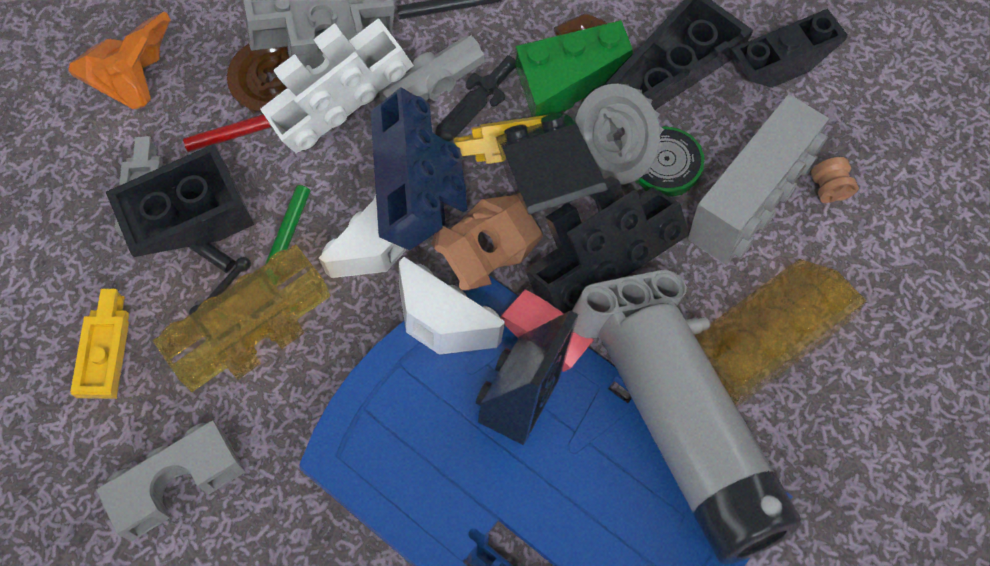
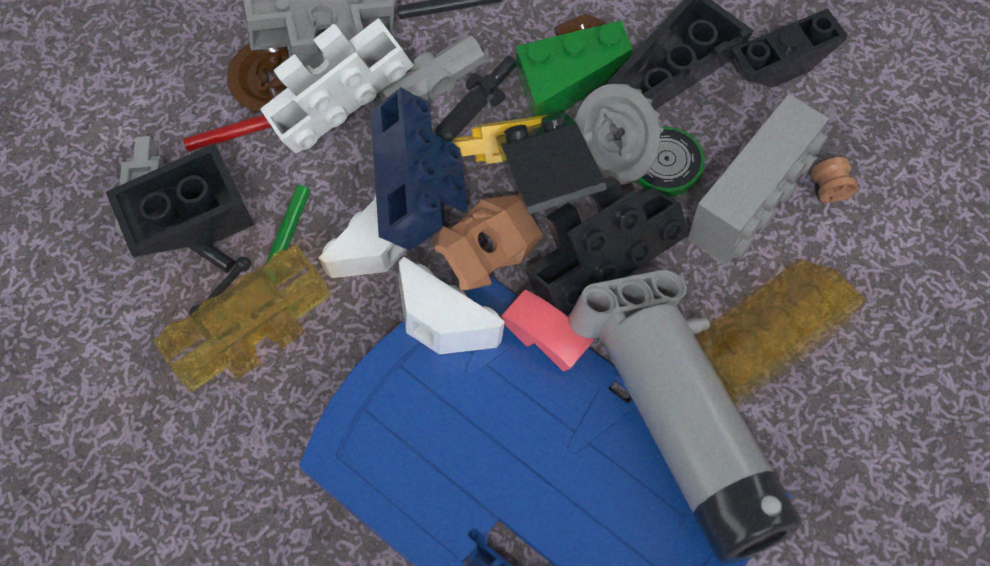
(101, 349): yellow hinge -> none
(118, 65): orange piece -> none
(136, 494): light grey arch -> none
(526, 379): black slope -> none

